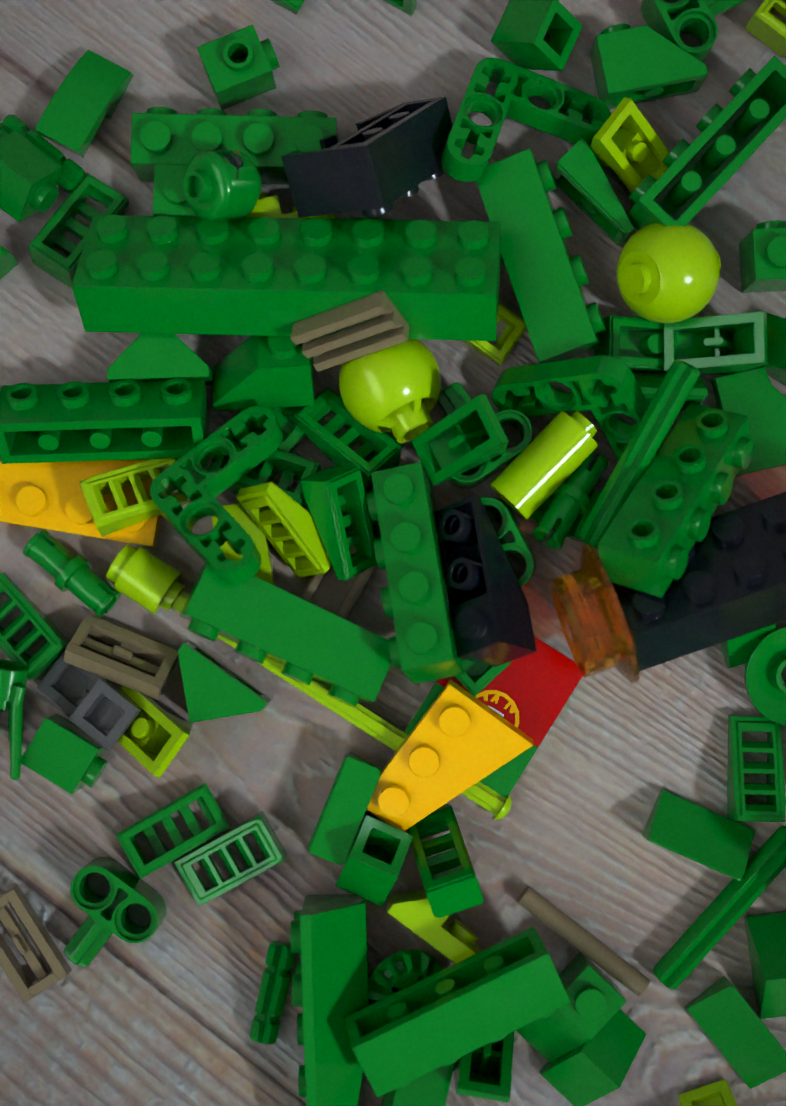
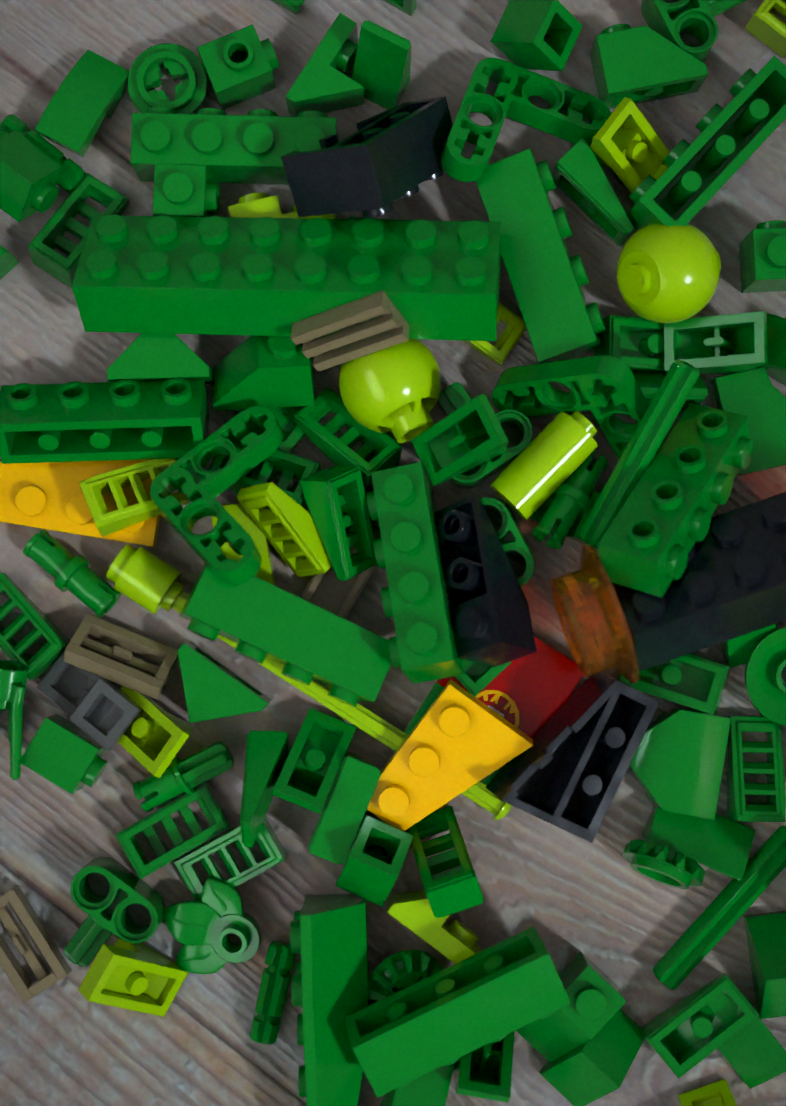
(132, 978): none -> lime slope
(181, 65): none -> green gear
(184, 775): none -> green axle
(205, 926): none -> green plate
(221, 185): green head -> none
(263, 764): none -> green slope
(314, 761): none -> green slope
(321, 83): none -> green slope
(382, 65): none -> green slope
(579, 757): none -> black wedge
(583, 941): dark tan bar -> none
(663, 864): none -> green gear
(683, 762): none -> green slope
(685, 681): none -> green slope
(699, 1024): none -> green slope

